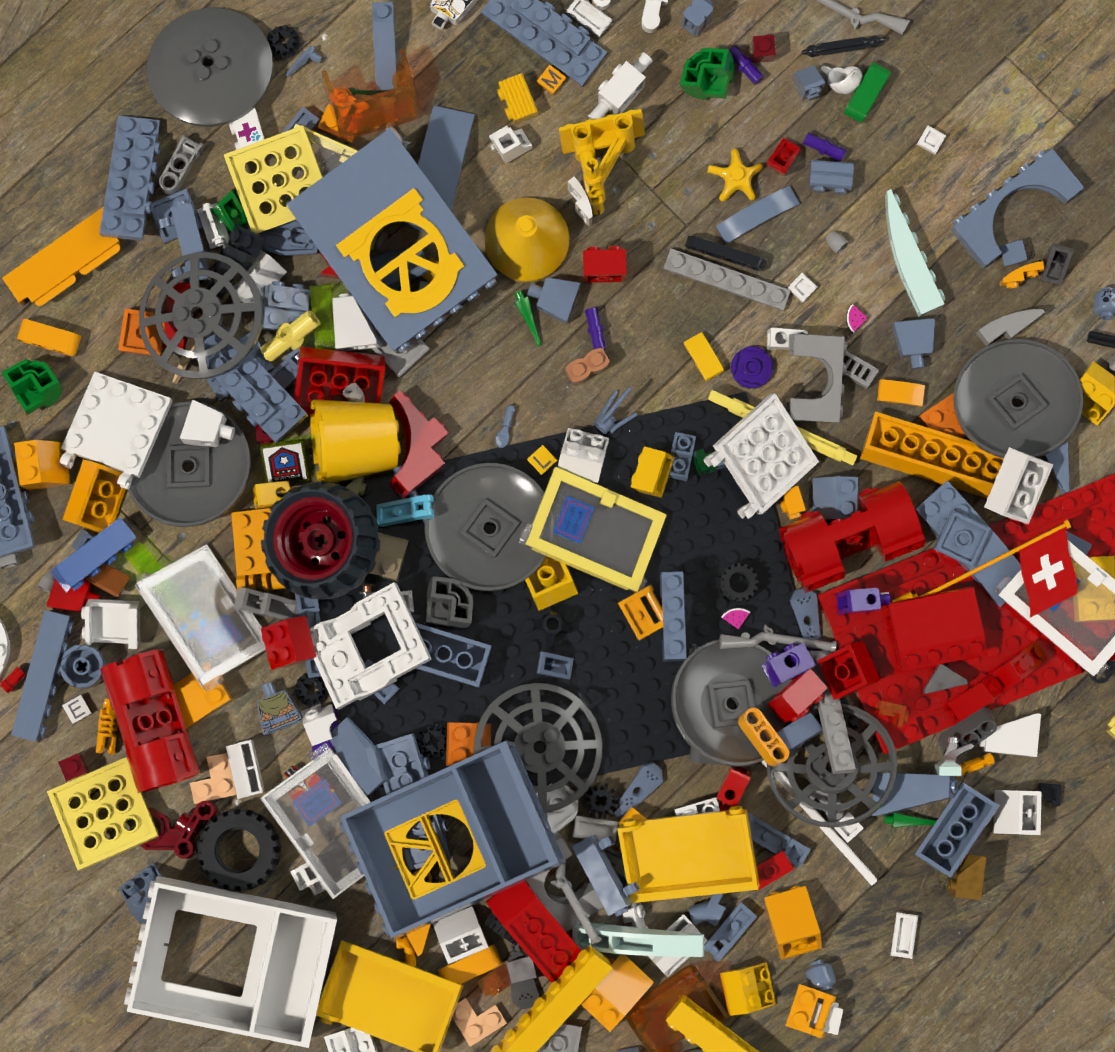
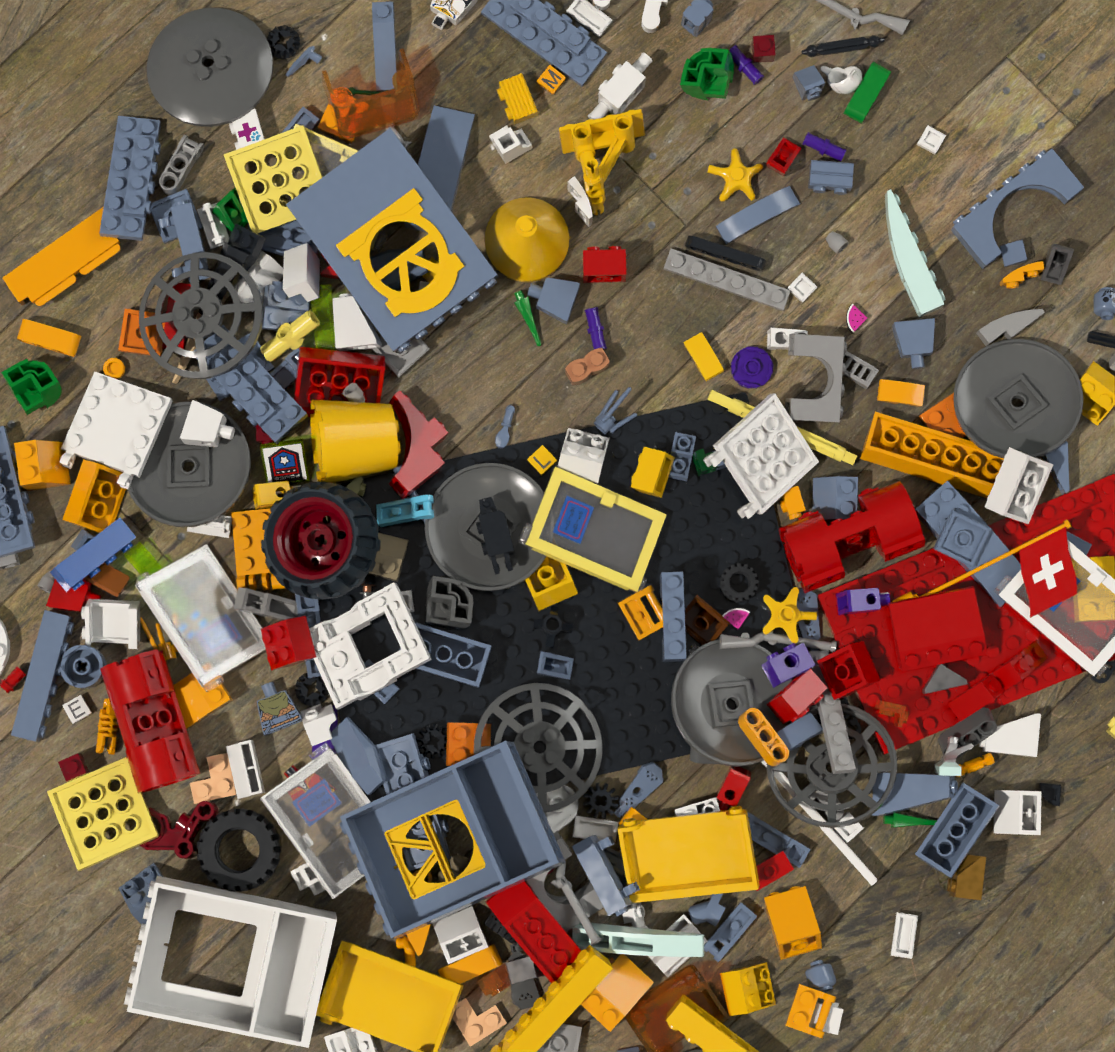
(114, 368): none -> light orange tile
(169, 651): none -> light orange plant
(218, 527): none -> white hinge
(301, 272): none -> white piece
(496, 534): none -> black hinge
(703, 621): none -> reddish brown slope
(786, 615): none -> yellow animal

